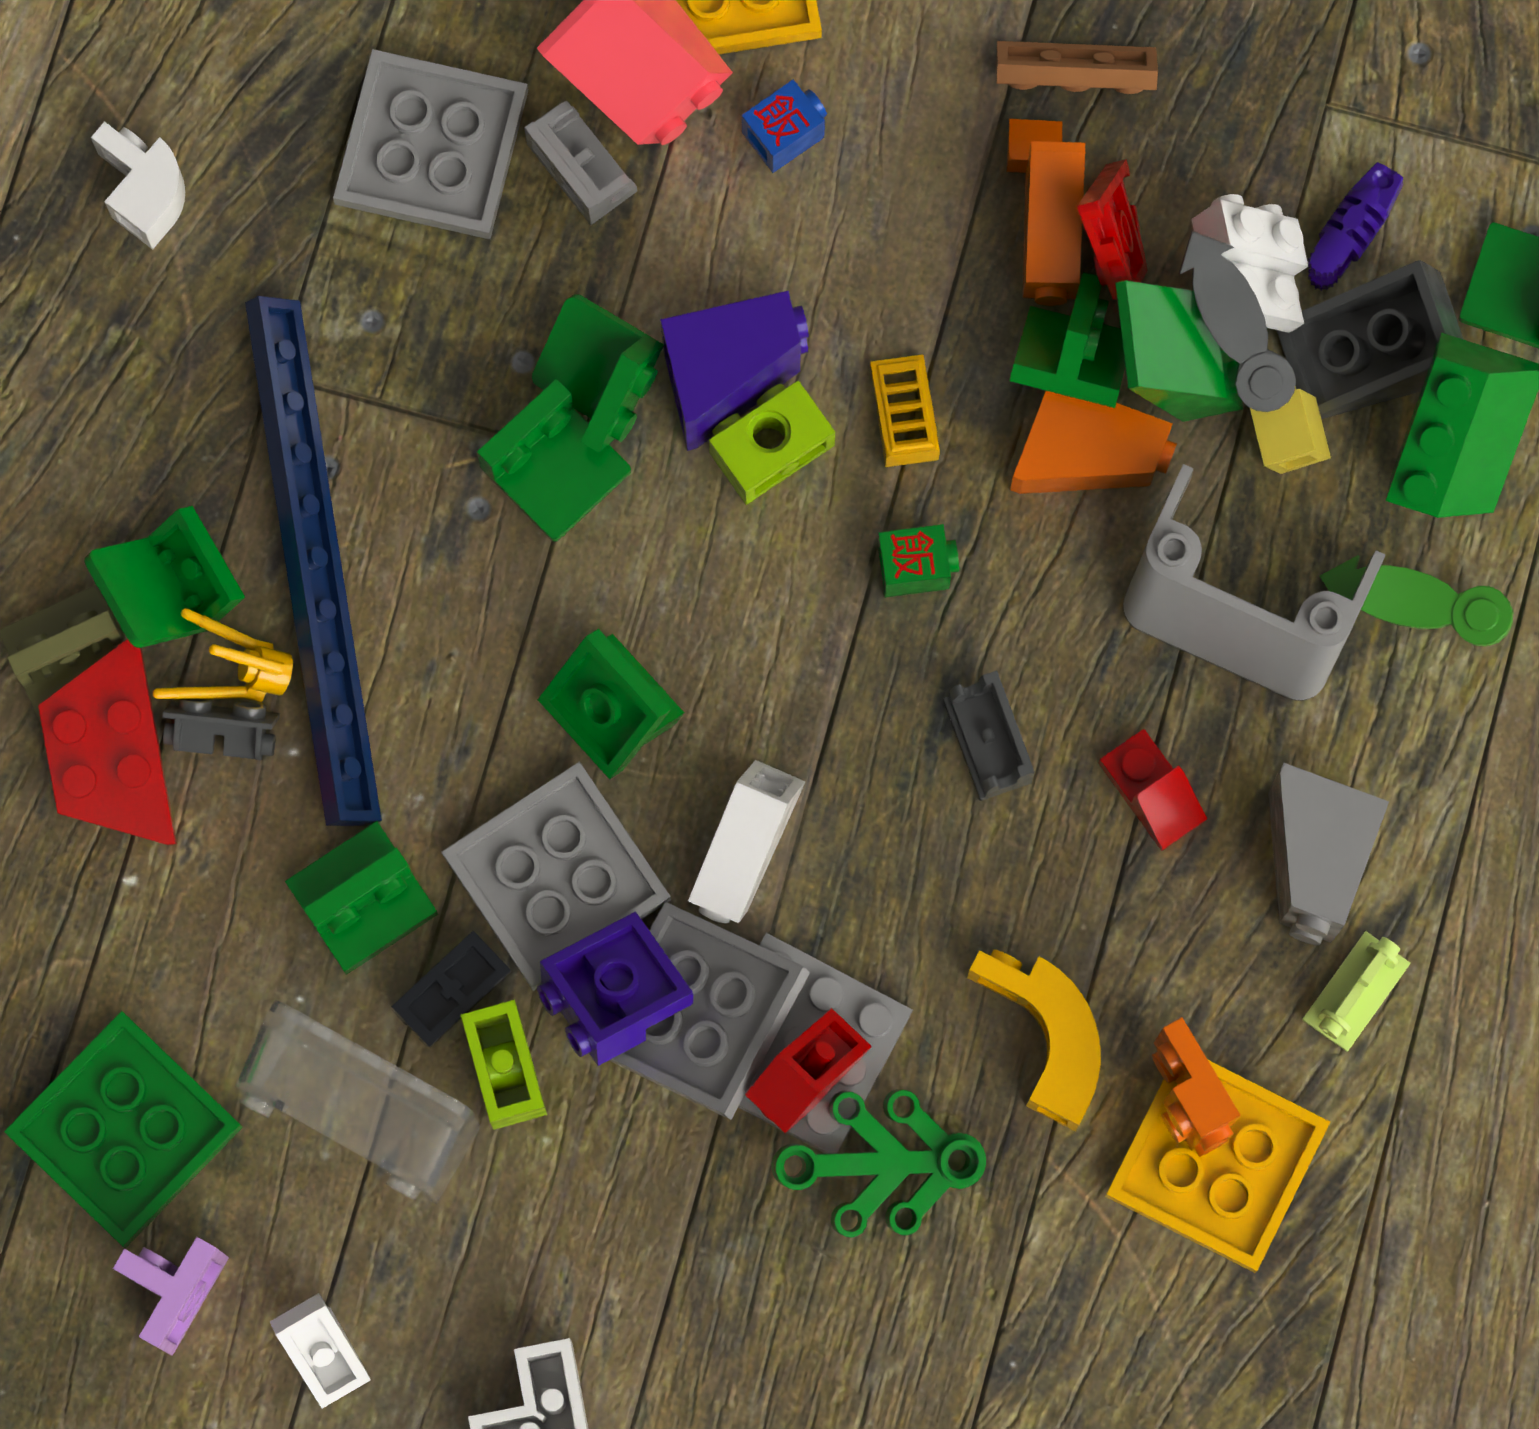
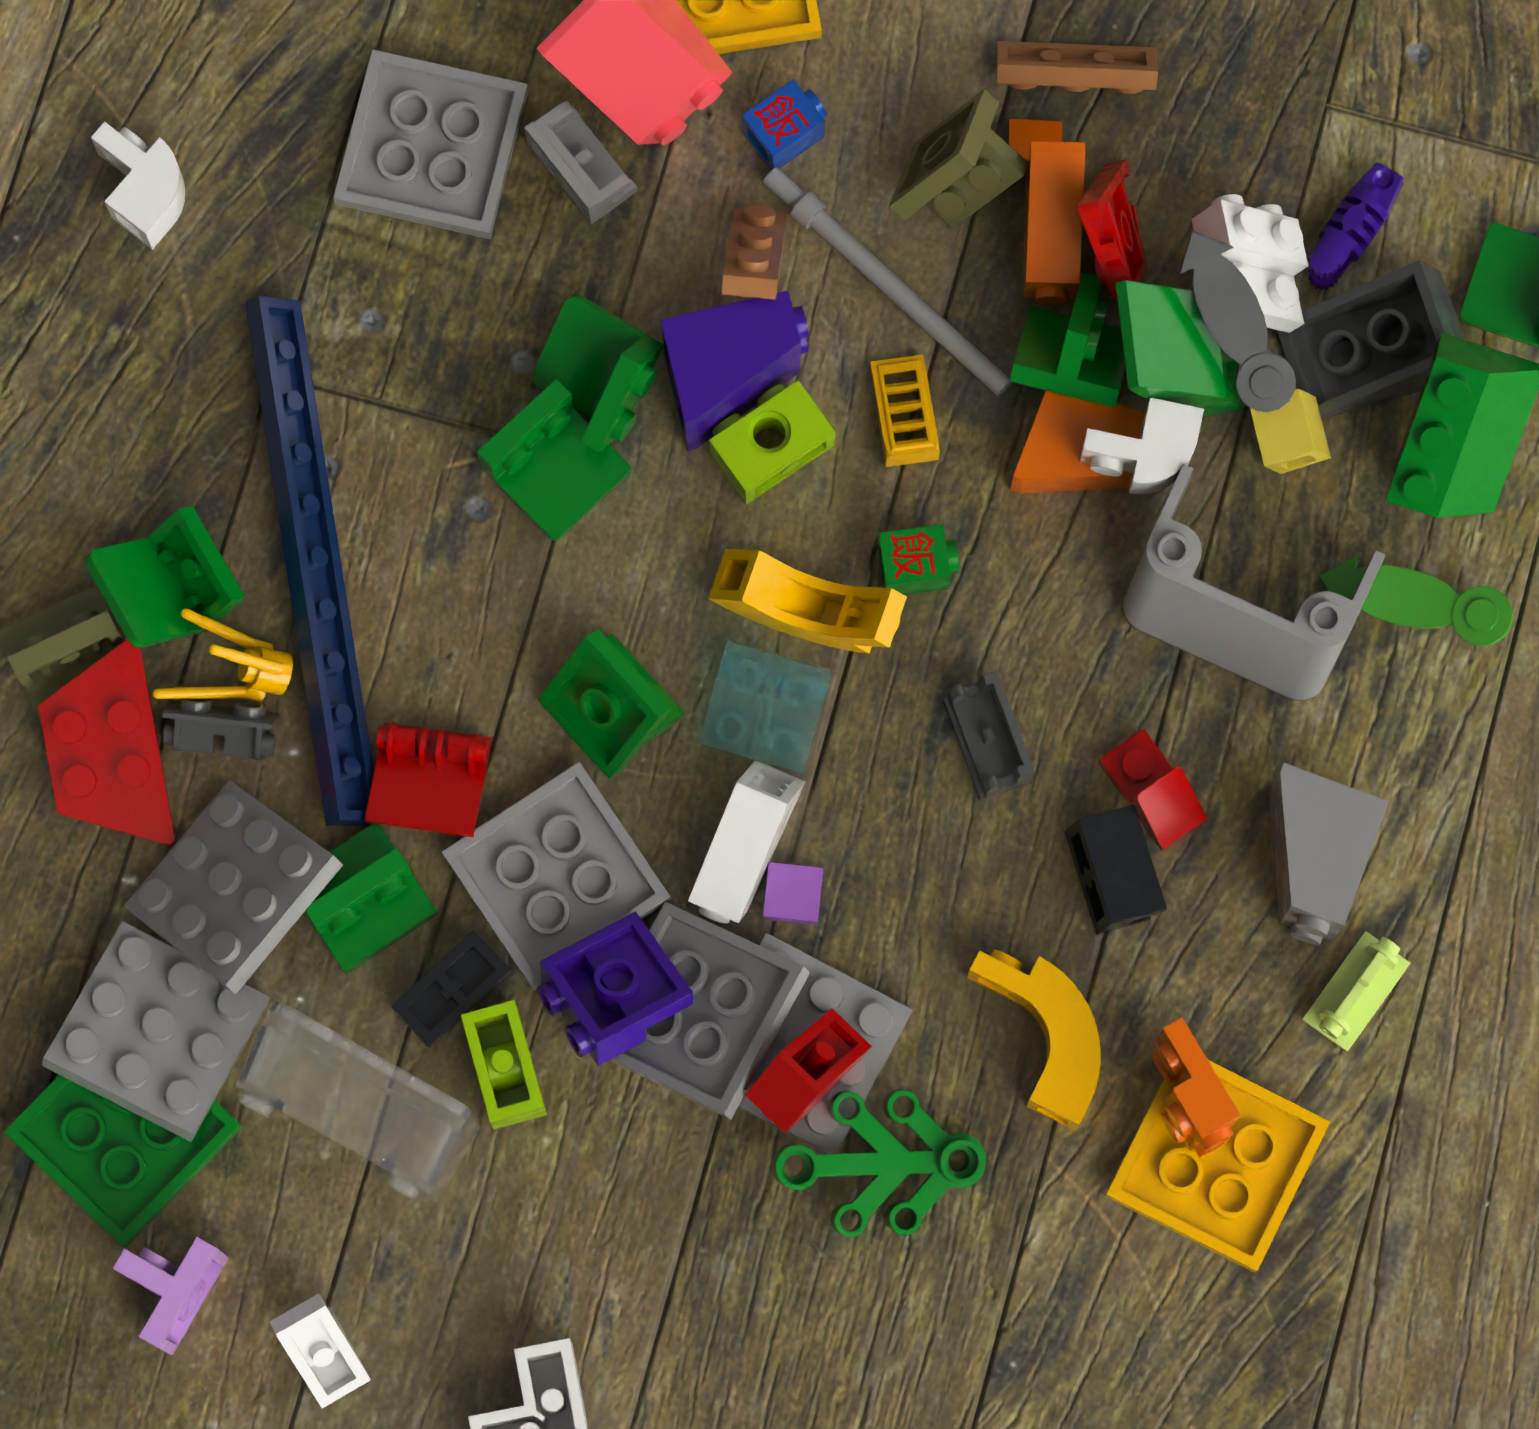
(154, 1032): none -> light grey plate
(233, 886): none -> light grey plate
(428, 779): none -> red hinge
(754, 252): none -> medium nougat plate
(765, 706): none -> clear light blue hinge
(793, 893): none -> medium lavender tile
(806, 605): none -> yellow arch
(811, 212): none -> light grey bar
(958, 165): none -> olive bracket
(1115, 869): none -> black hinge
(1156, 458): none -> white brick

